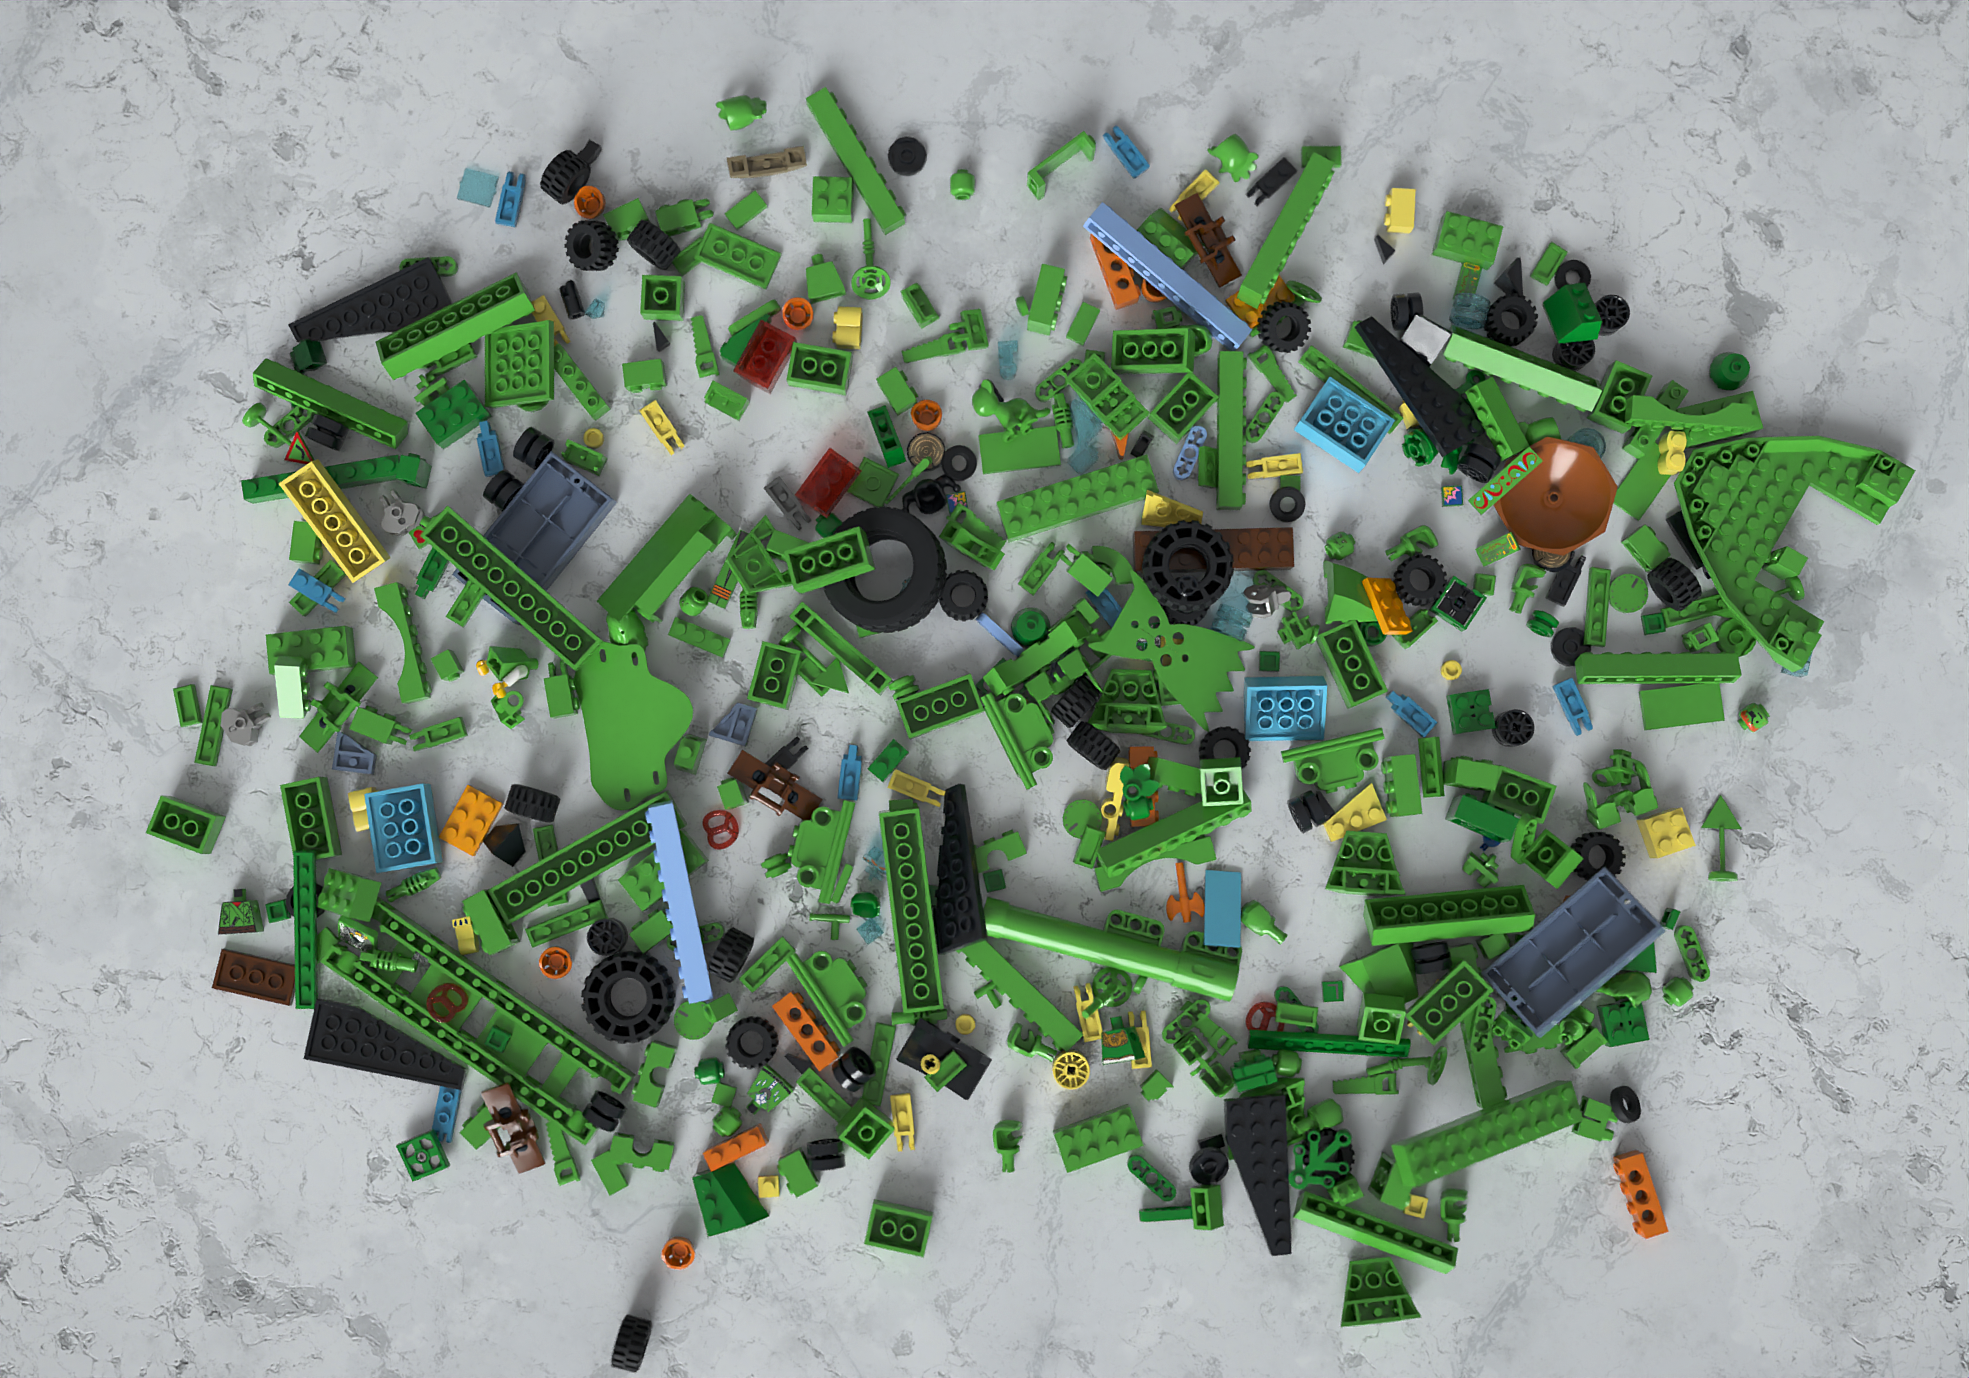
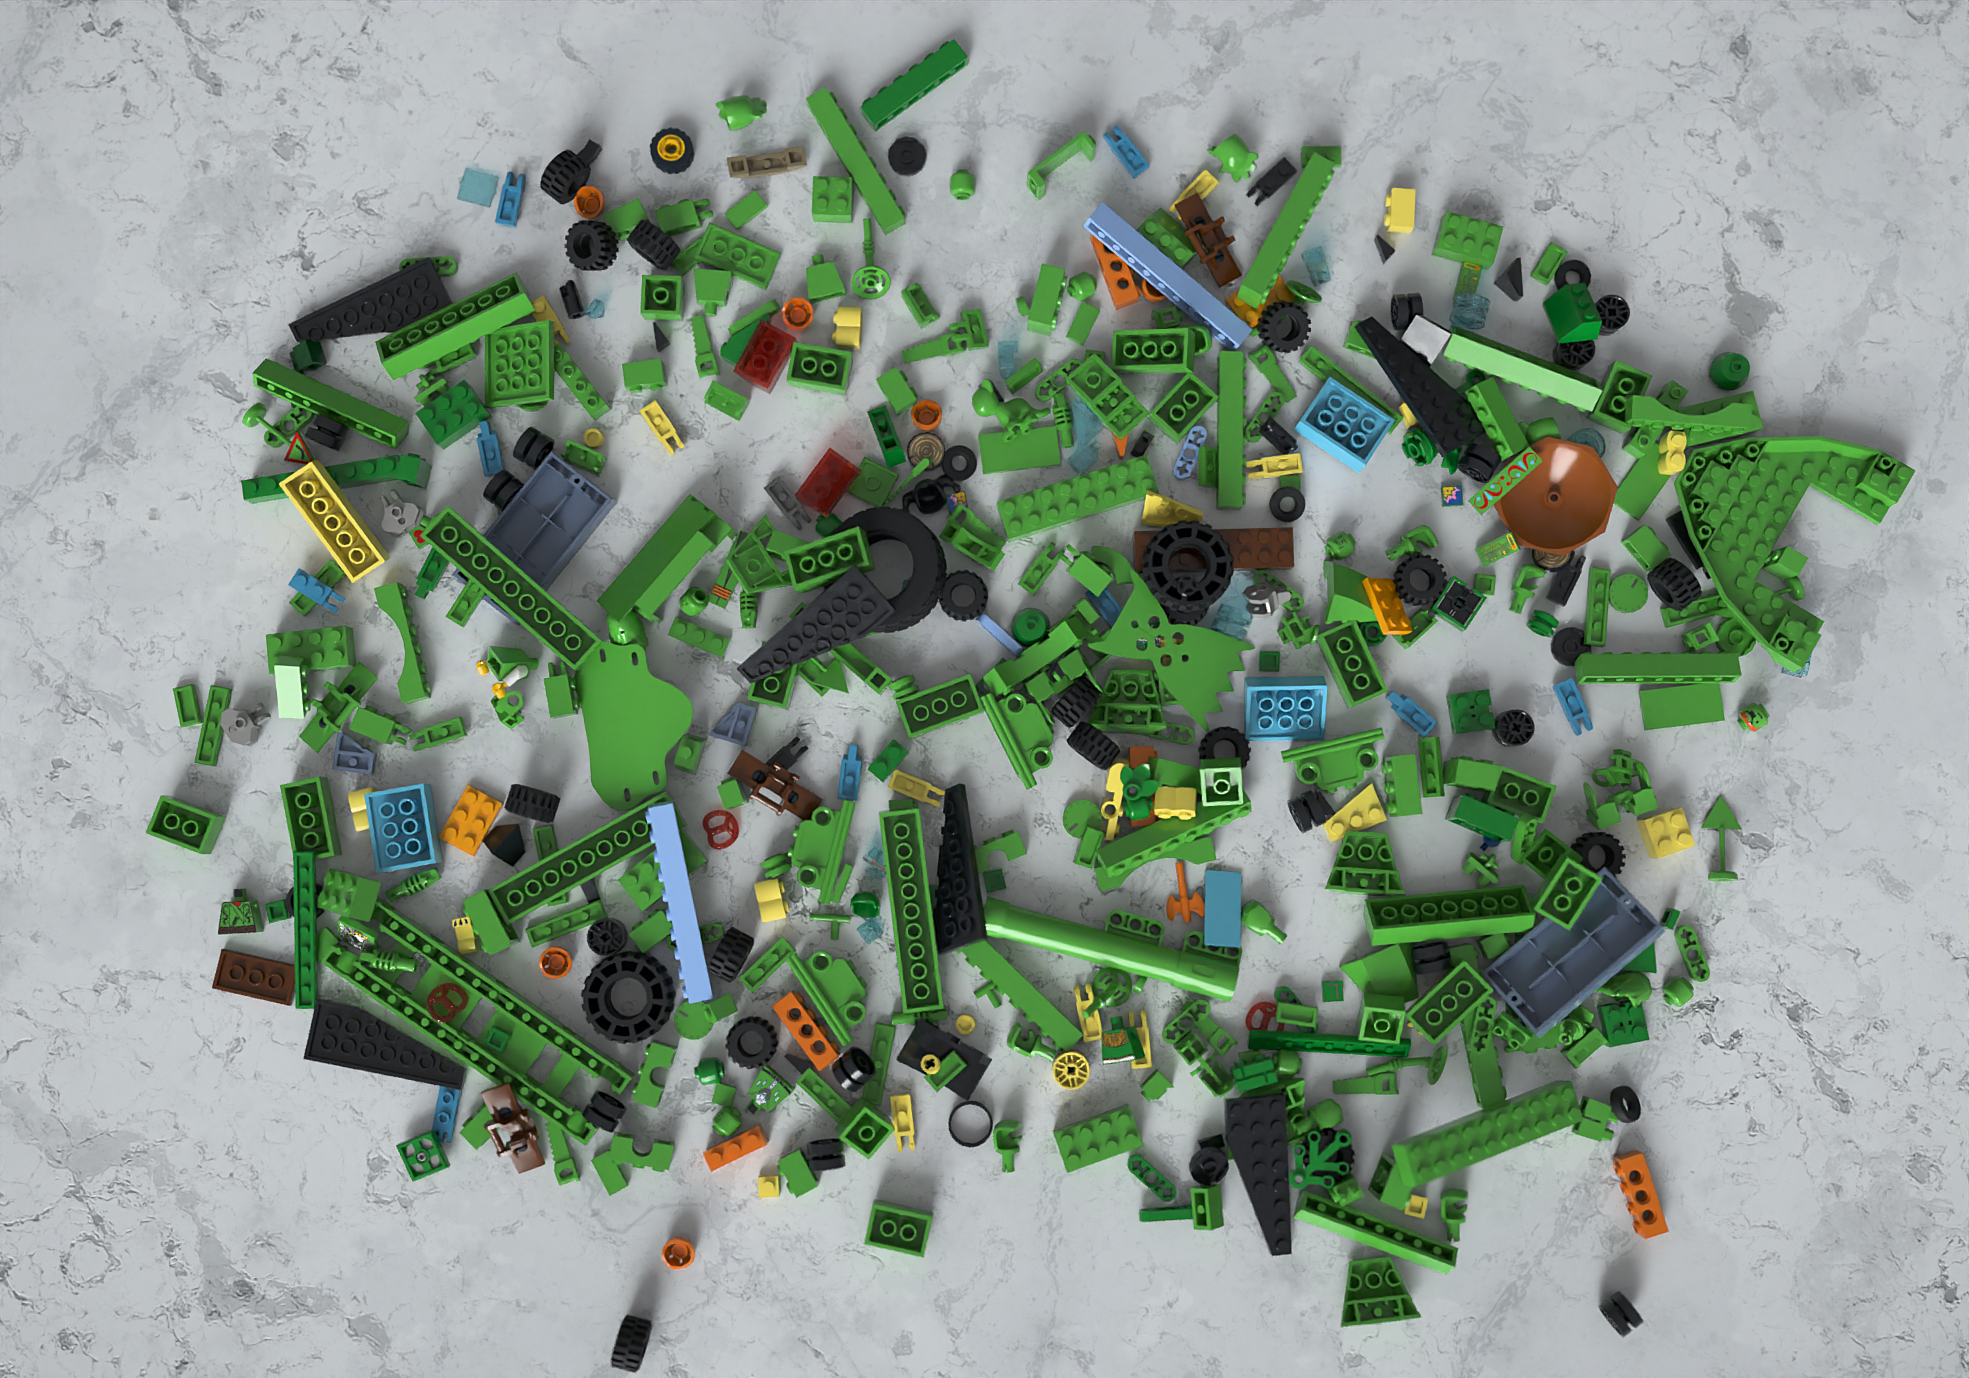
(305, 544): bright green brick -> none
(447, 665): bright green brick -> none
(667, 140): none -> black wheel
(712, 289): none -> bright green torso
(726, 1200): green wedge -> none
(771, 899): none -> light yellow brick
(836, 617): none -> black wing
(914, 84): none -> green brick
(964, 1143): none -> black tyre
(1023, 376): none -> bright green tile
(1082, 286): none -> bright green head
(1175, 802): none -> light yellow brick
(1278, 436): none -> black hinge
(1317, 266): none -> clear light blue leg
(1451, 670): light yellow tile -> none
(1521, 309): black tyre -> none
(1565, 891): none -> bright green brick
(1620, 1314): none -> black wheel
(1653, 623): green tile -> none

